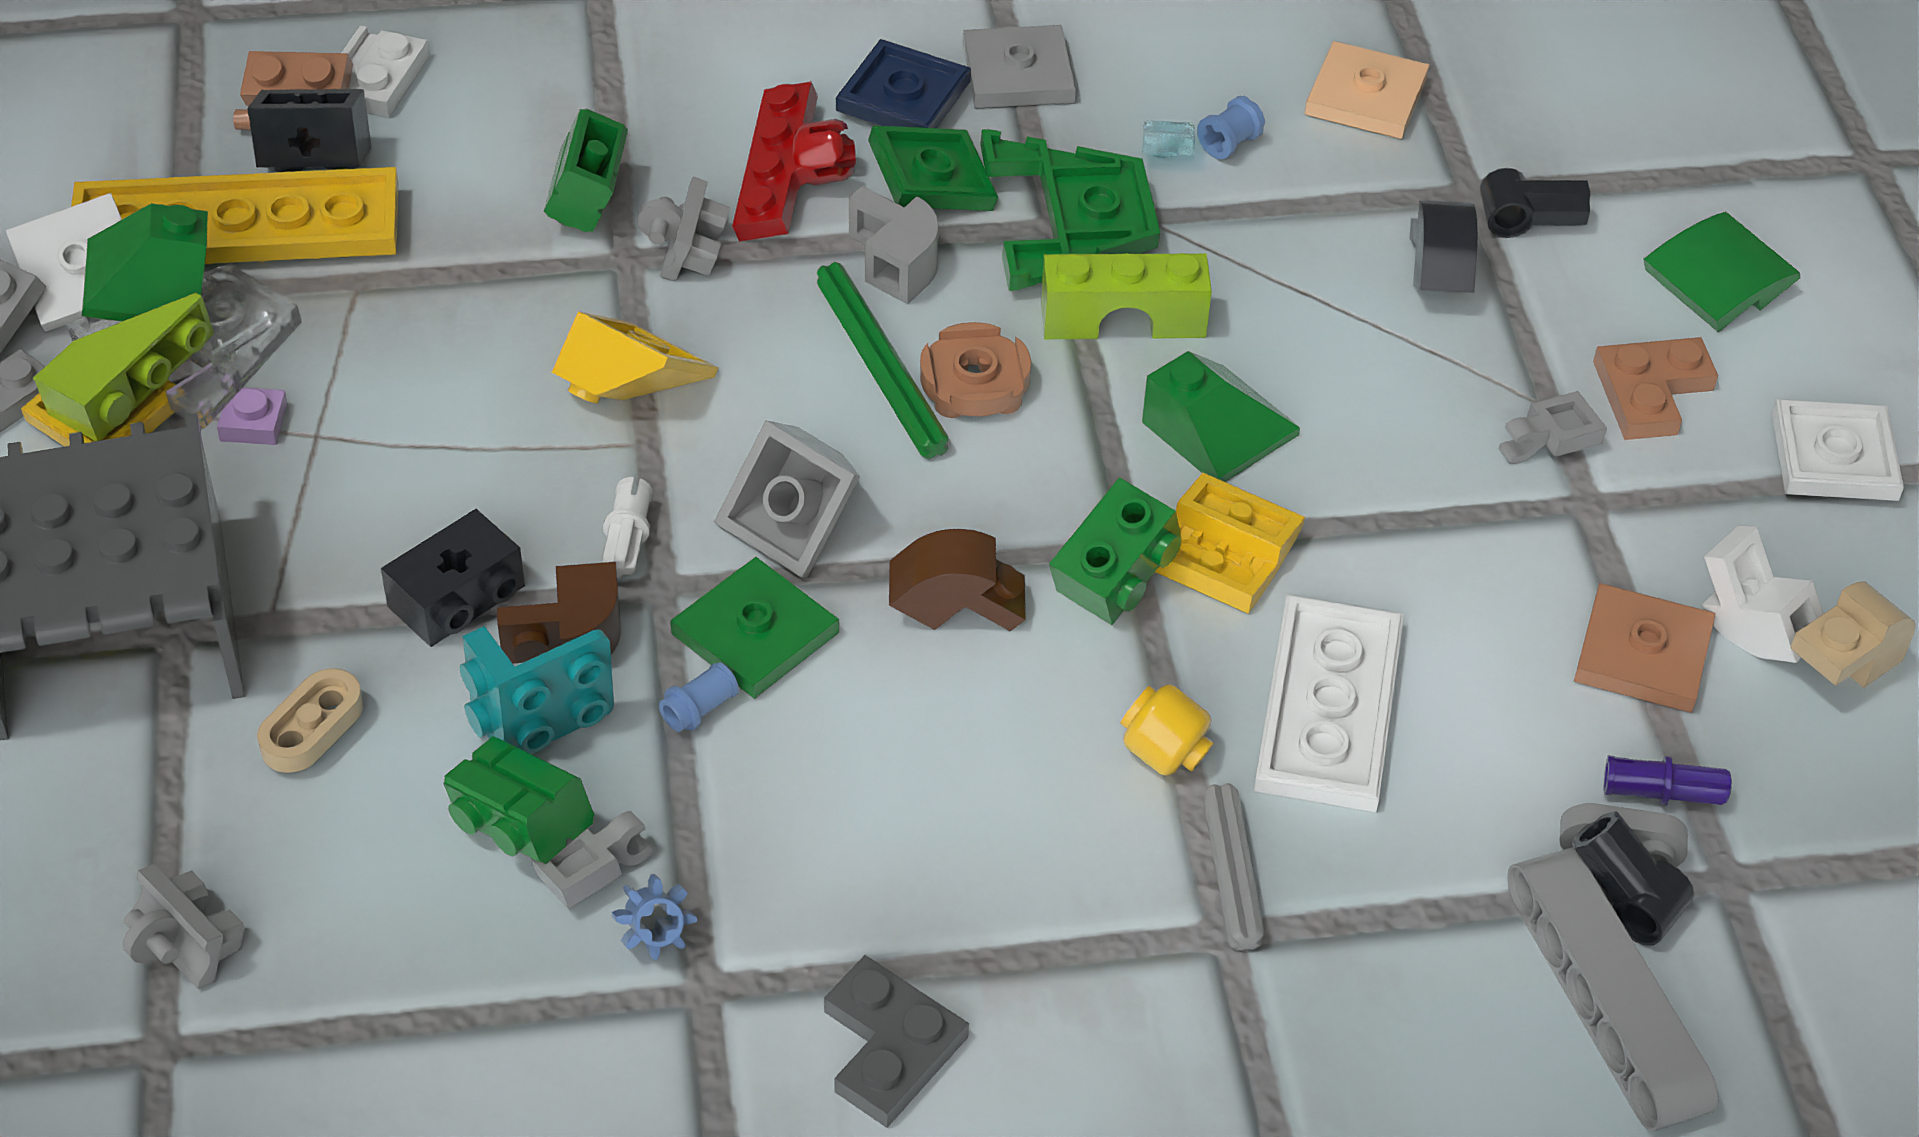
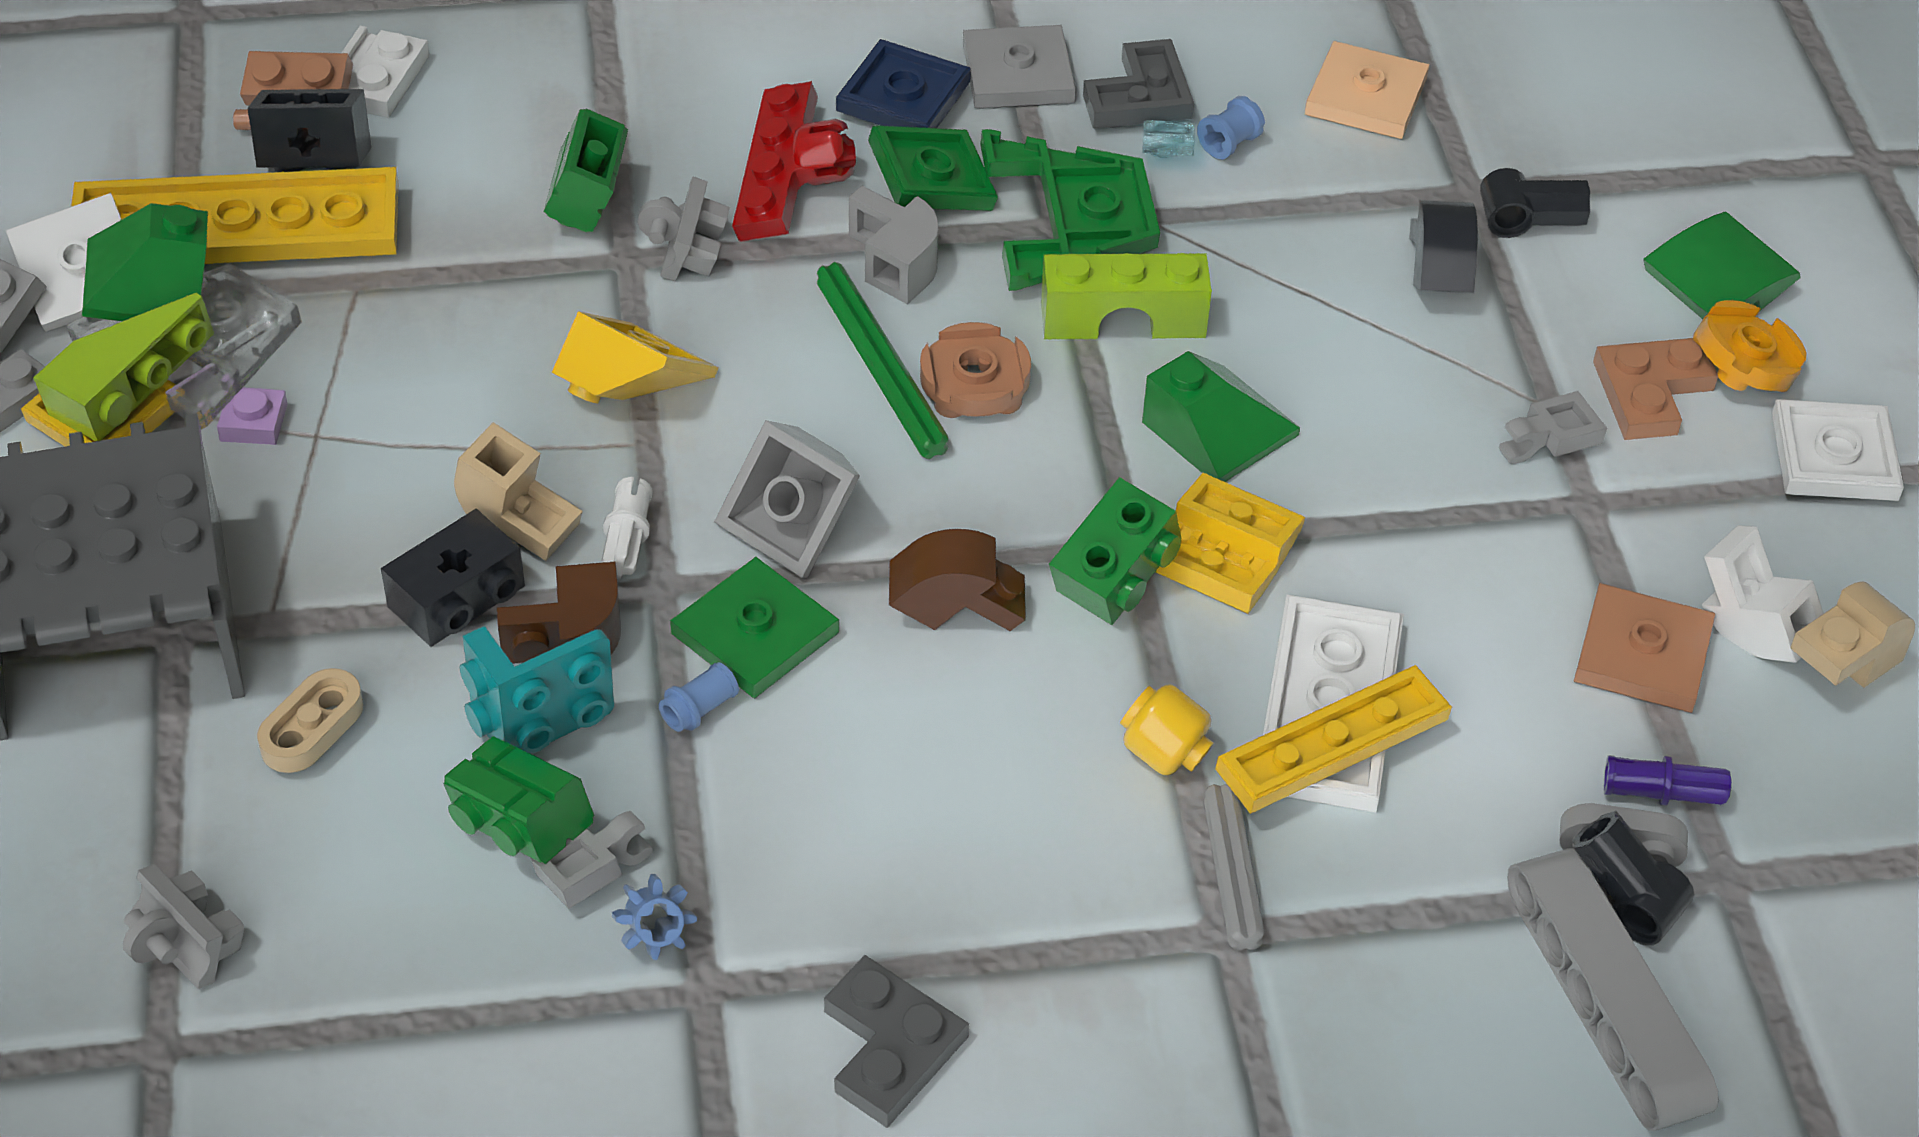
(500, 482): none -> tan brick
(1150, 91): none -> dark grey plate
(1332, 738): none -> yellow tile
(1750, 348): none -> light orange plate

